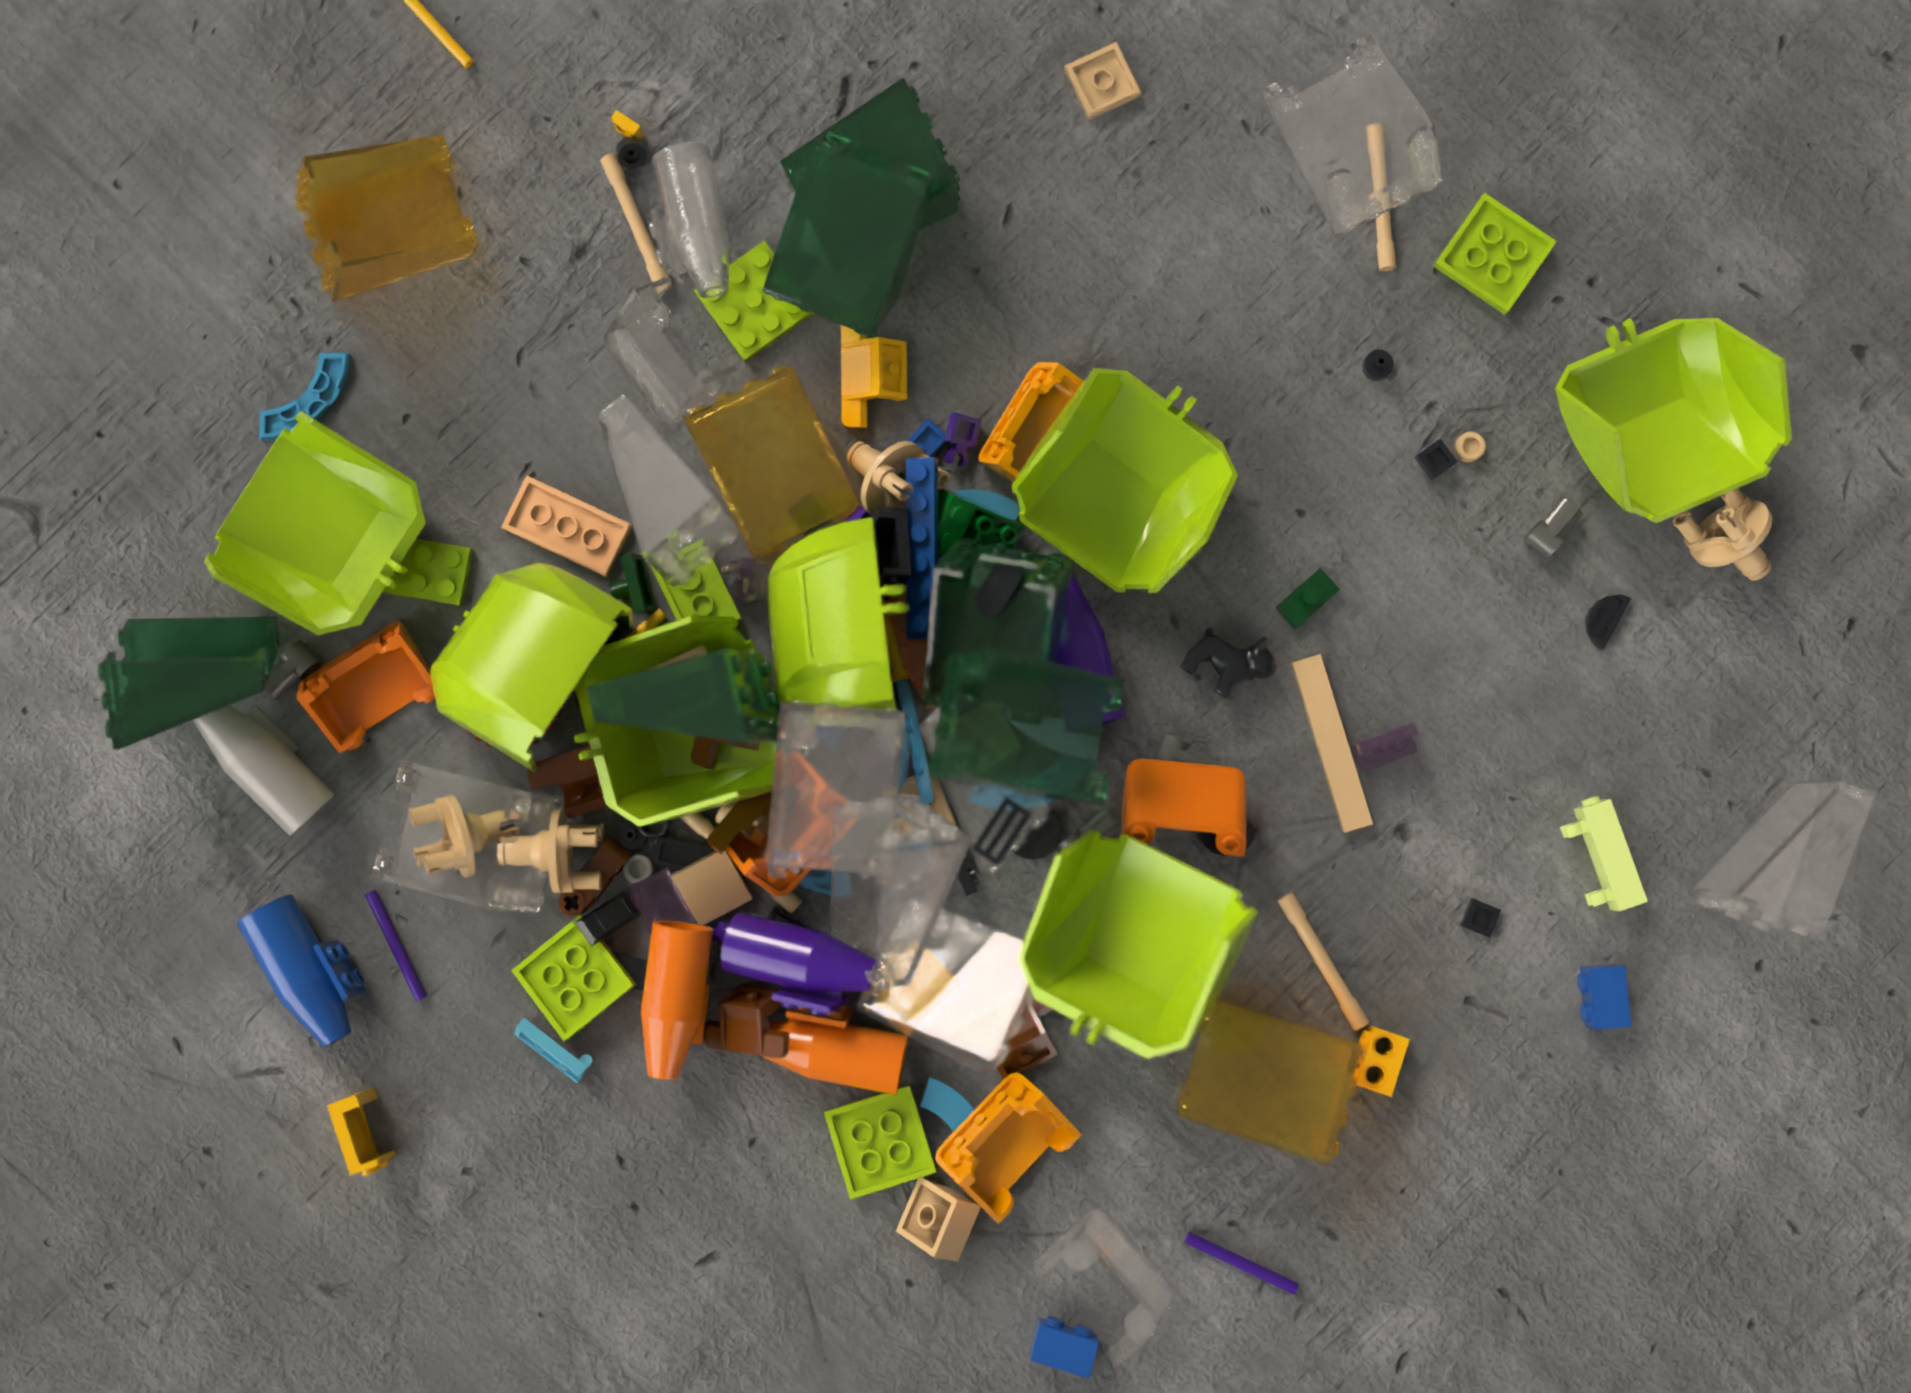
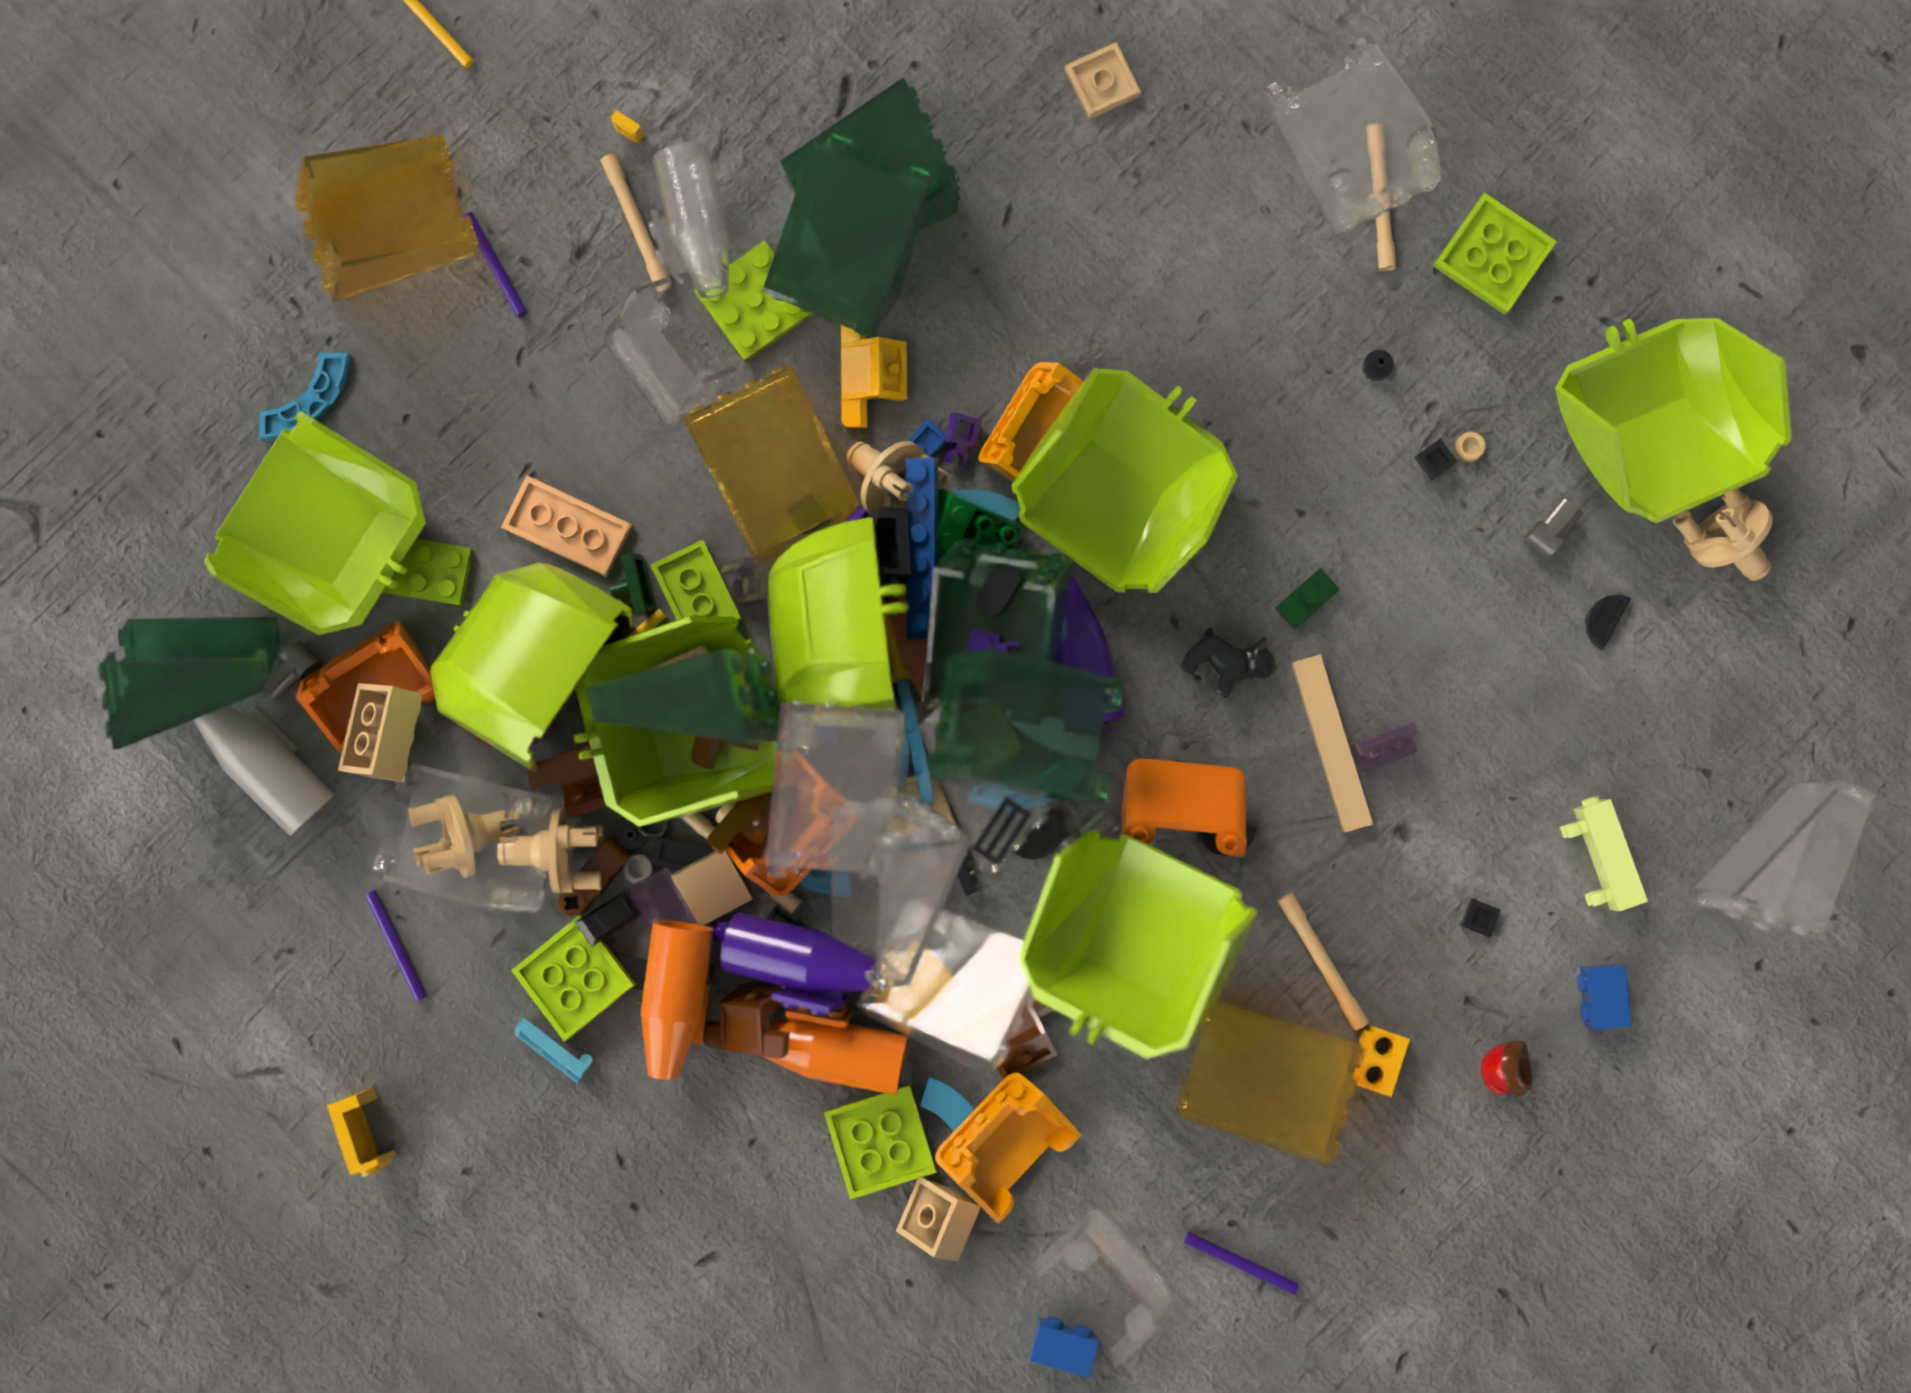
(304, 974): blue piece -> none
(380, 732): none -> tan brick
(497, 268): none -> dark purple bar
(631, 152): black tile -> none
(667, 504): clear windscreen -> none
(984, 640): none -> dark purple plate
(1507, 1069): none -> piece

